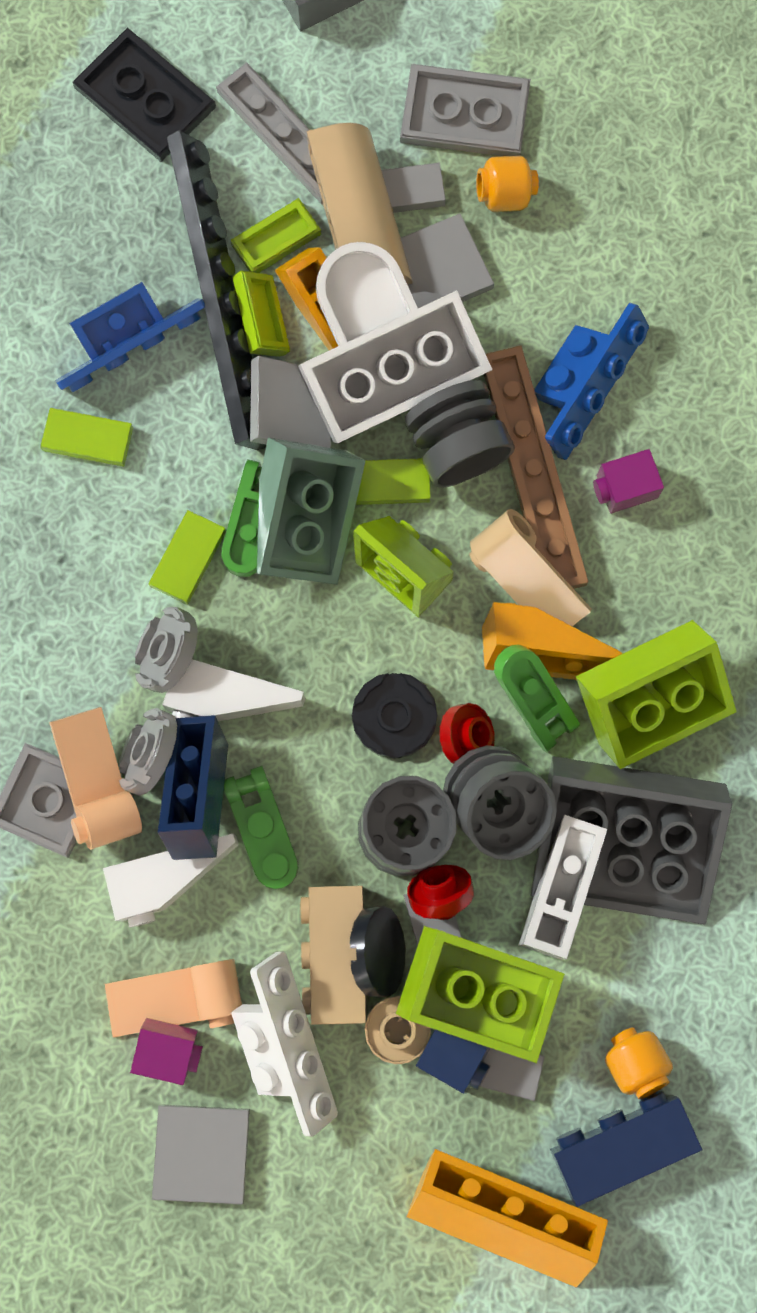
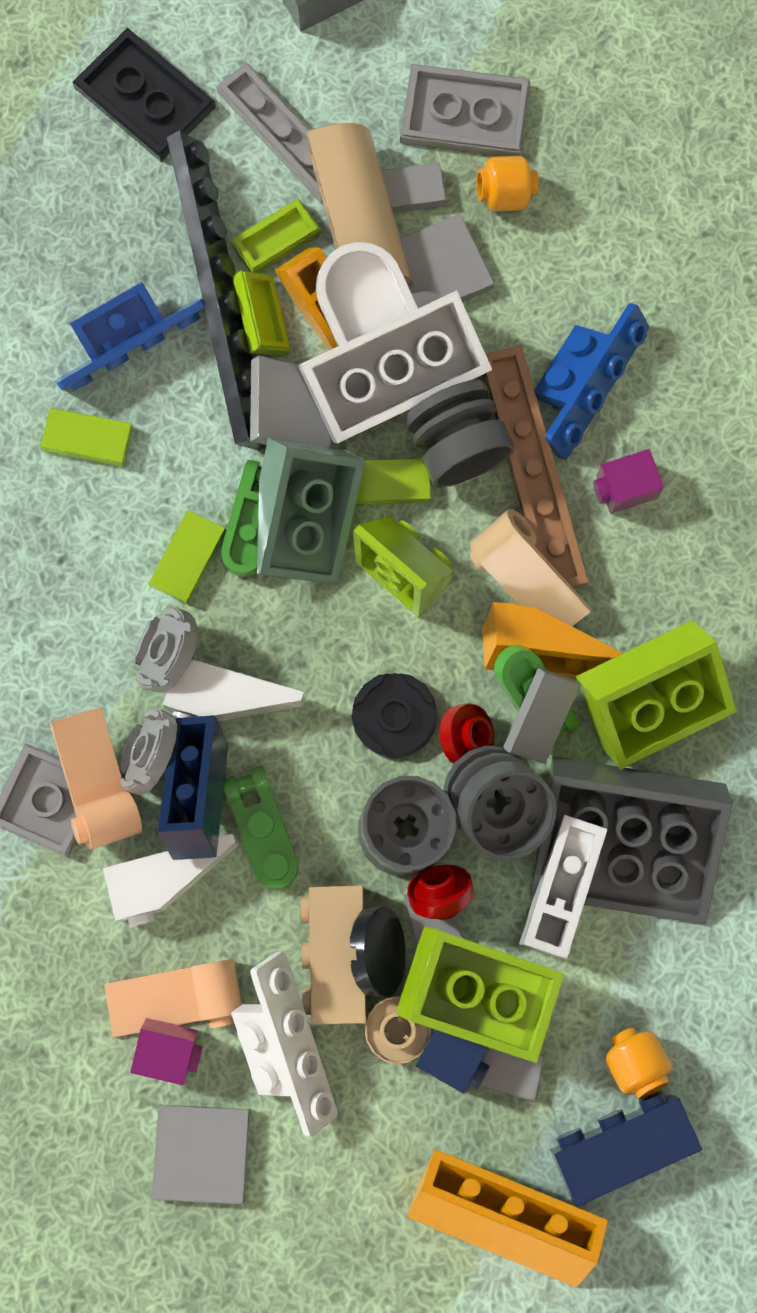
(541, 716): none -> light grey tile

